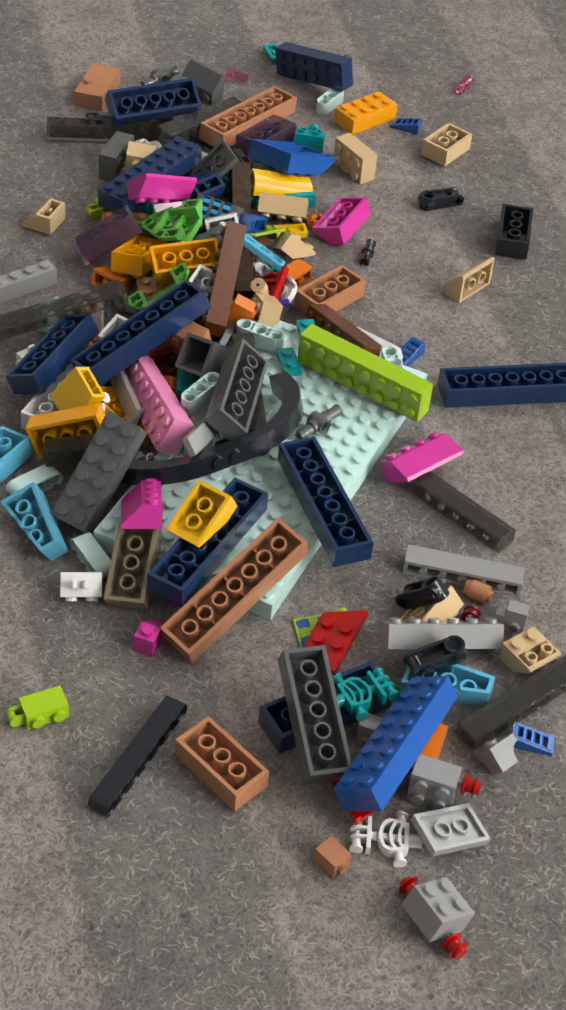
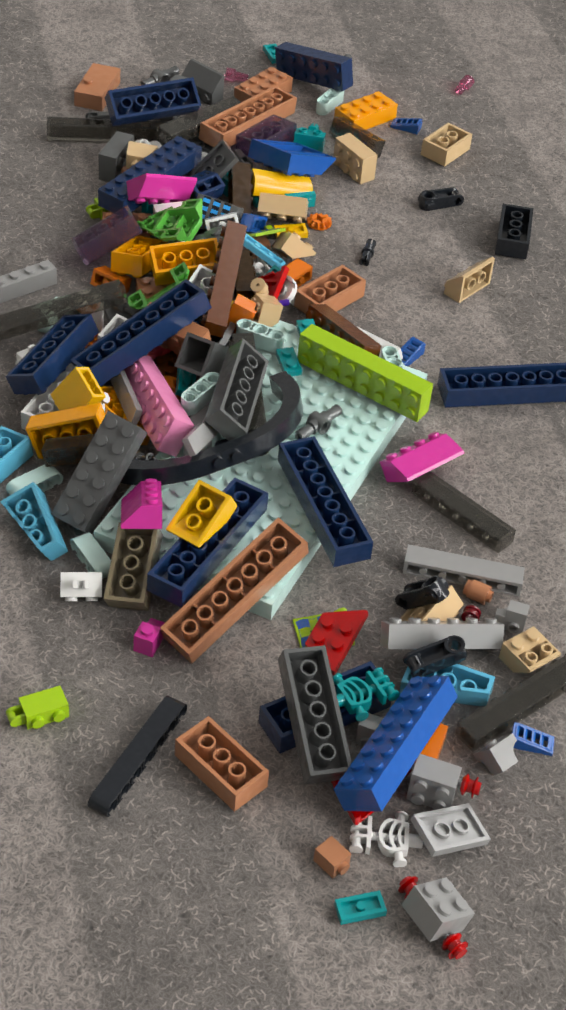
(46, 217): tan slope -> none
(262, 82): none -> nougat brick
(342, 220): dark pink slope -> none
(343, 126): none -> clear smoke brick
(360, 907): none -> teal plate

